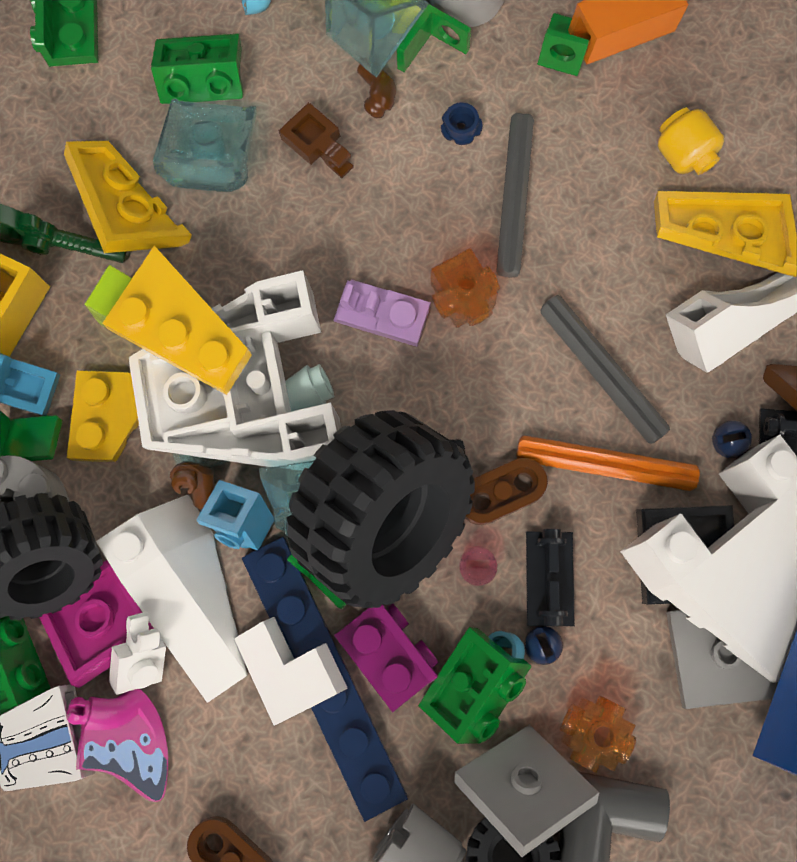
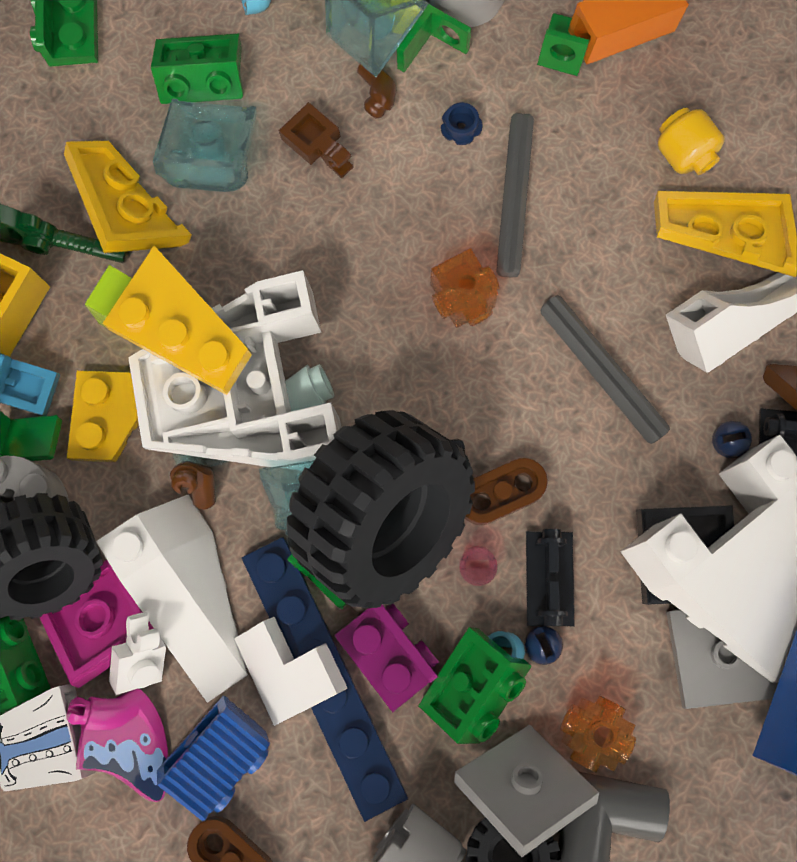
(213, 759): none -> blue brick
(236, 523): dark azure brick -> none
(382, 312): lavender plate -> none
(609, 463): orange axle -> none

